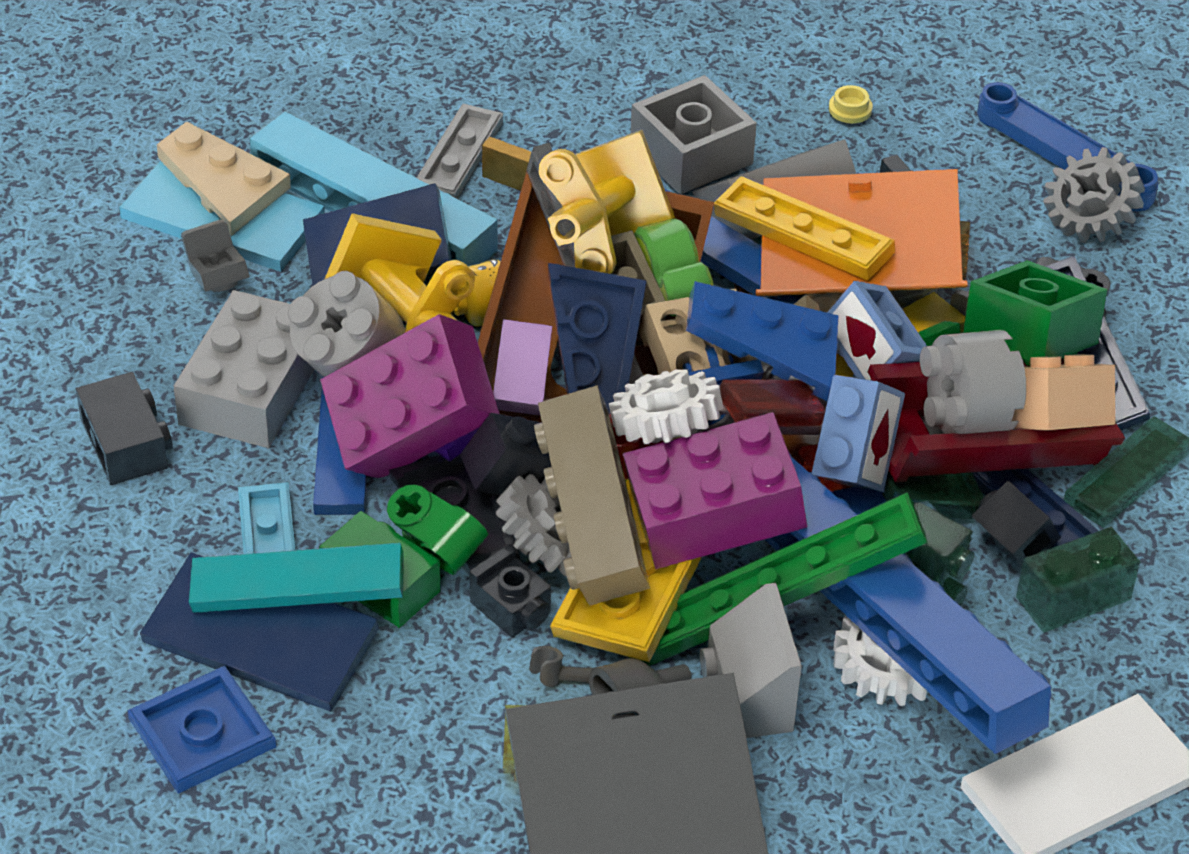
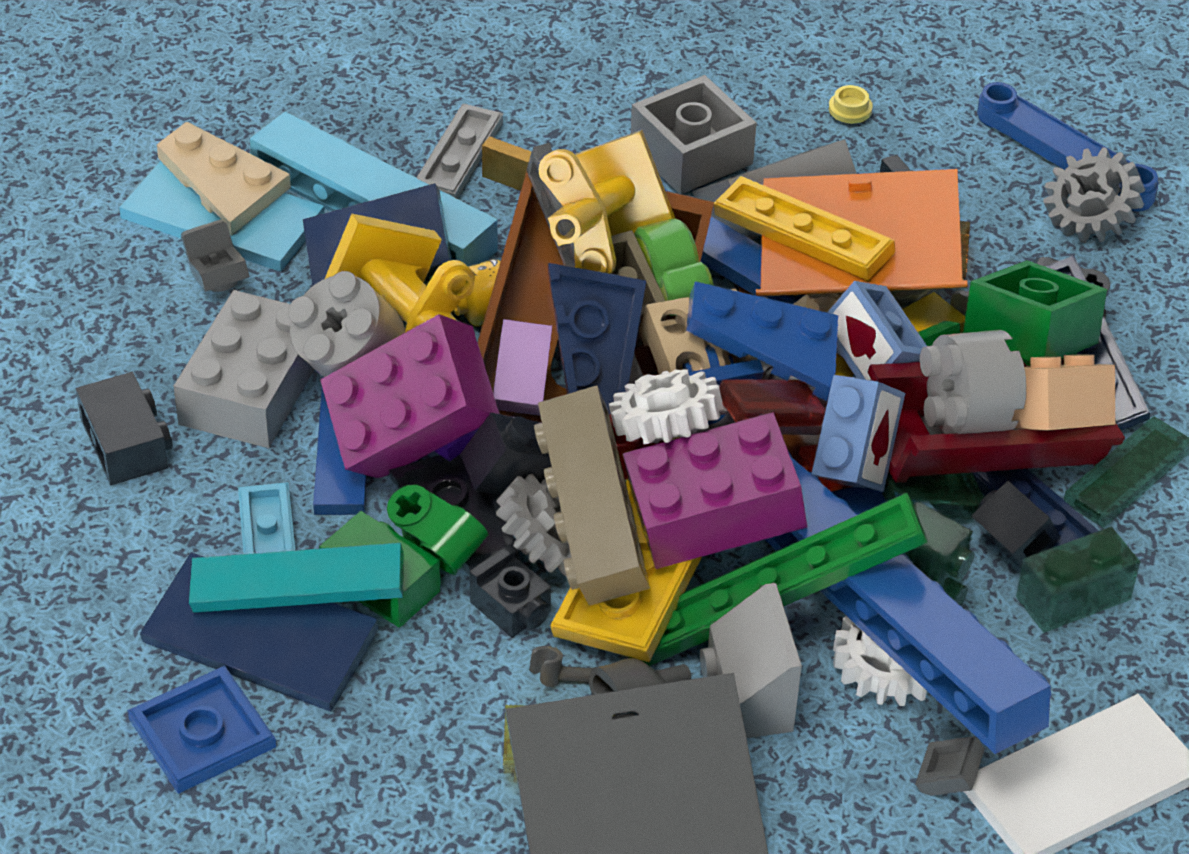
(950, 766): none -> dark grey tile

